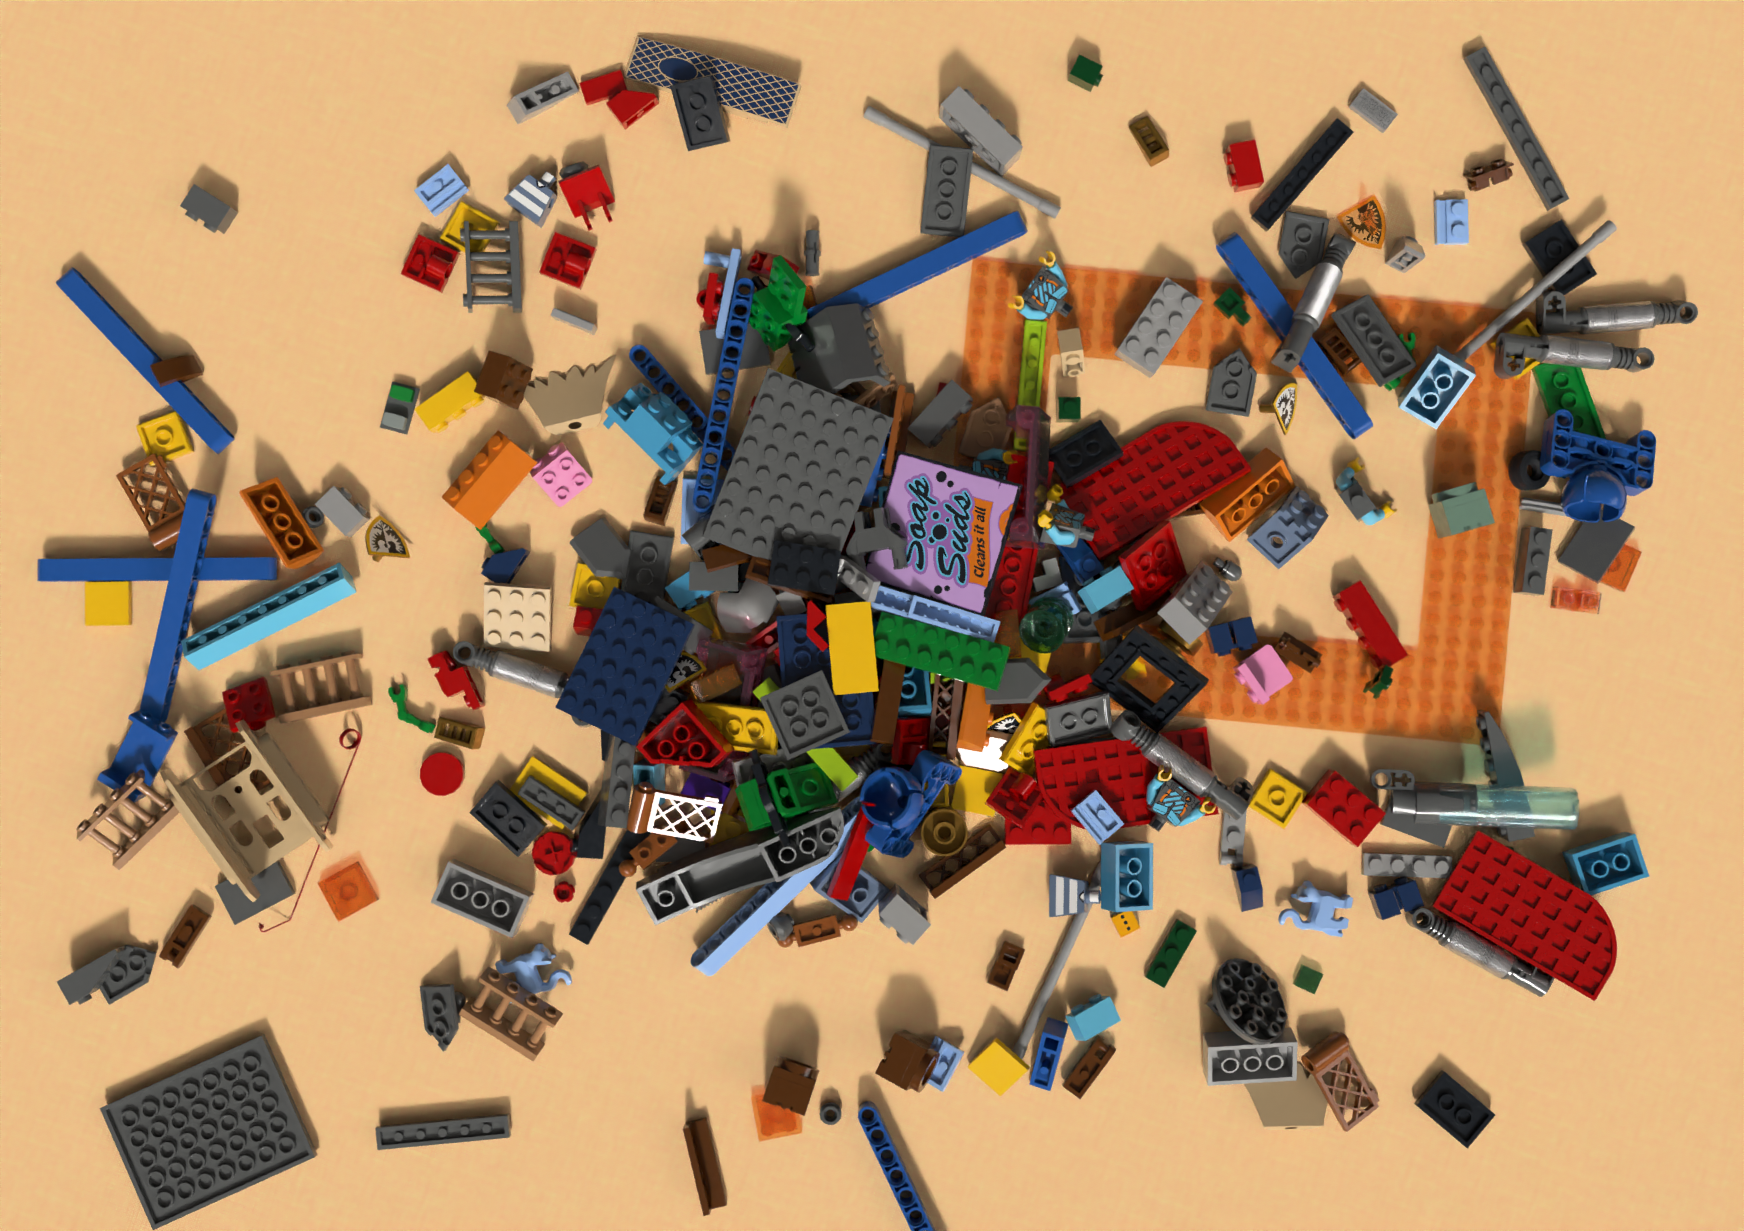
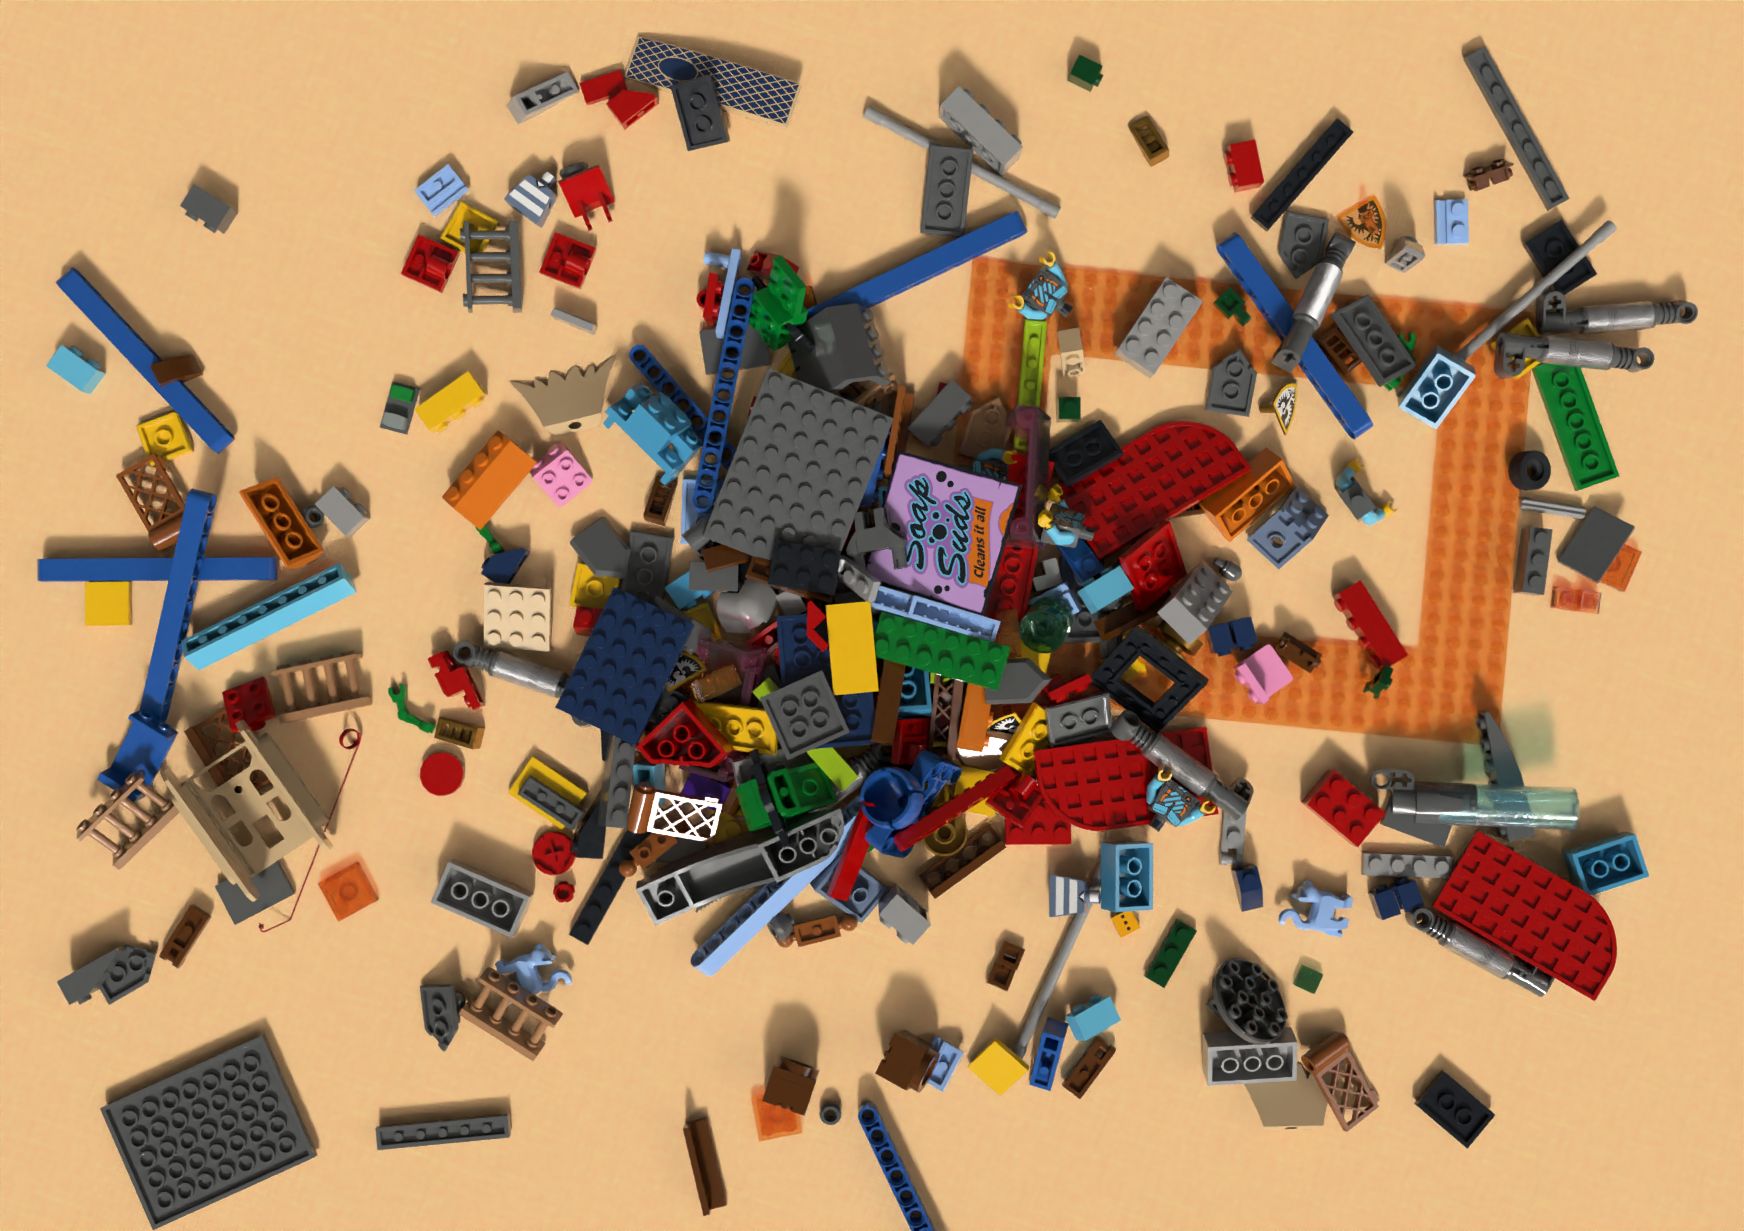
(76, 369): none -> medium azure brick
(384, 540): shield -> none
(503, 380): reddish brown brick -> none
(508, 818): black plate -> none
(812, 253): dark grey pin -> none
(954, 808): none -> red piece
(1097, 817): light blue plate -> none
(1277, 798): yellow tile -> none
(1373, 110): light grey tile -> none
(1460, 510): sand green piece -> none
(1593, 476): blue beam -> none

